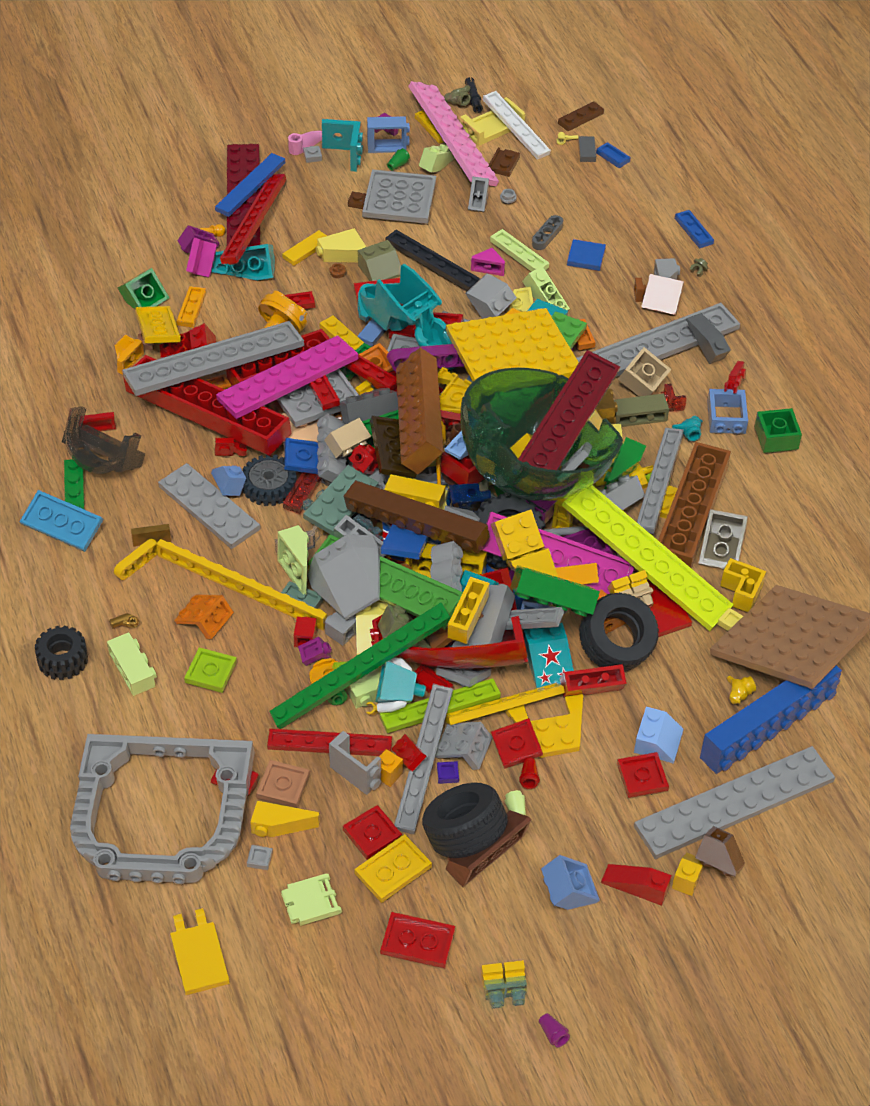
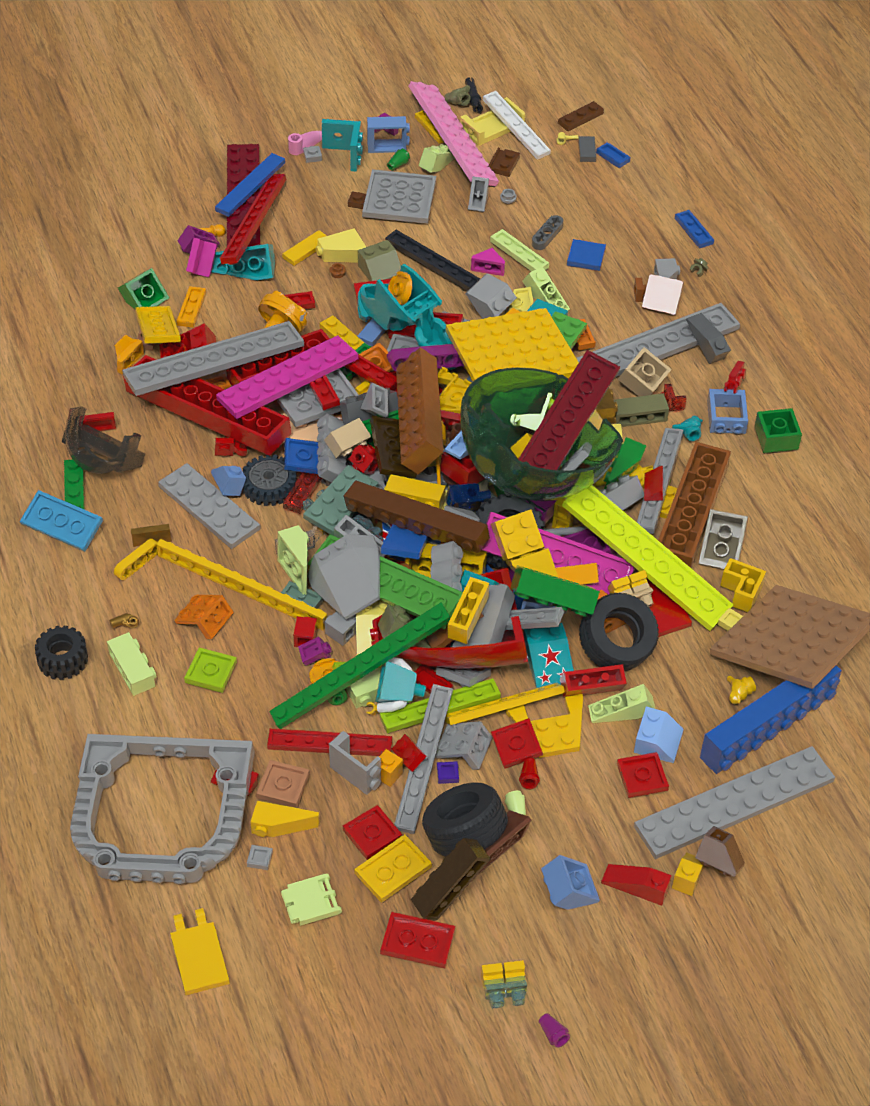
(376, 401): none -> light grey slope
(400, 287): none -> light orange tile
(450, 879): none -> dark brown brick
(533, 421): none -> plate
(622, 706): none -> yellowish green slope
(653, 485): none -> red slope

